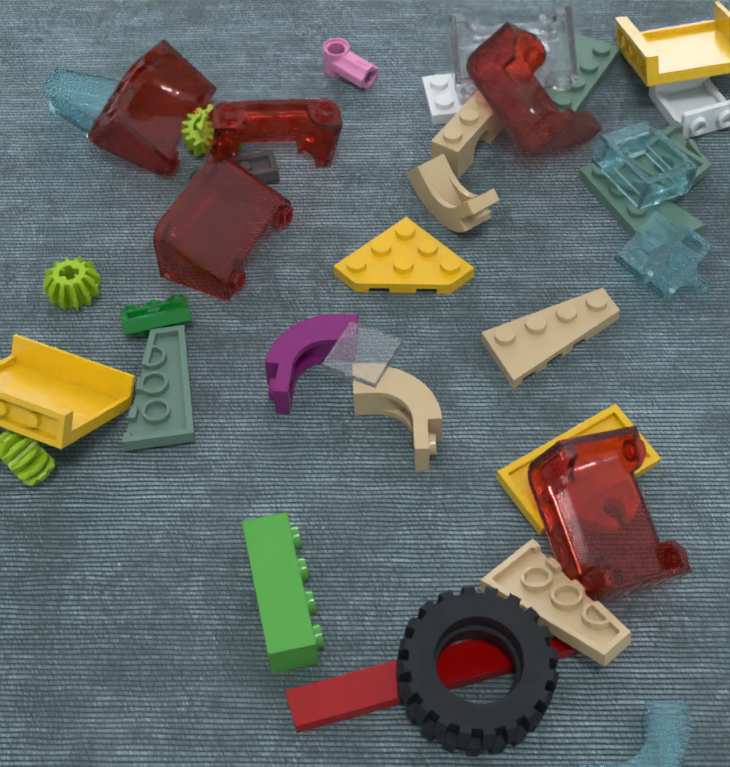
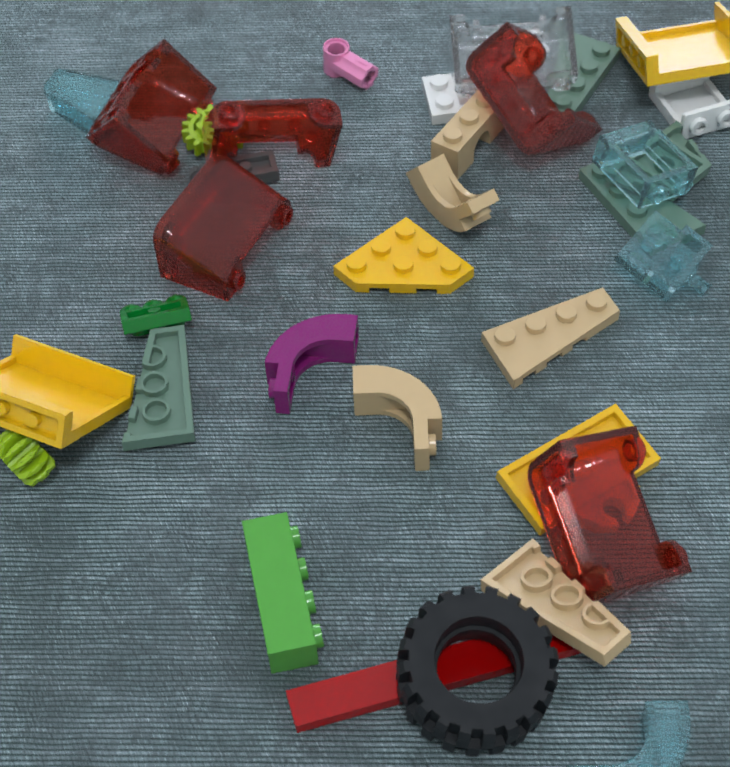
(72, 283): lime gear -> none
(362, 354): clear piece -> none

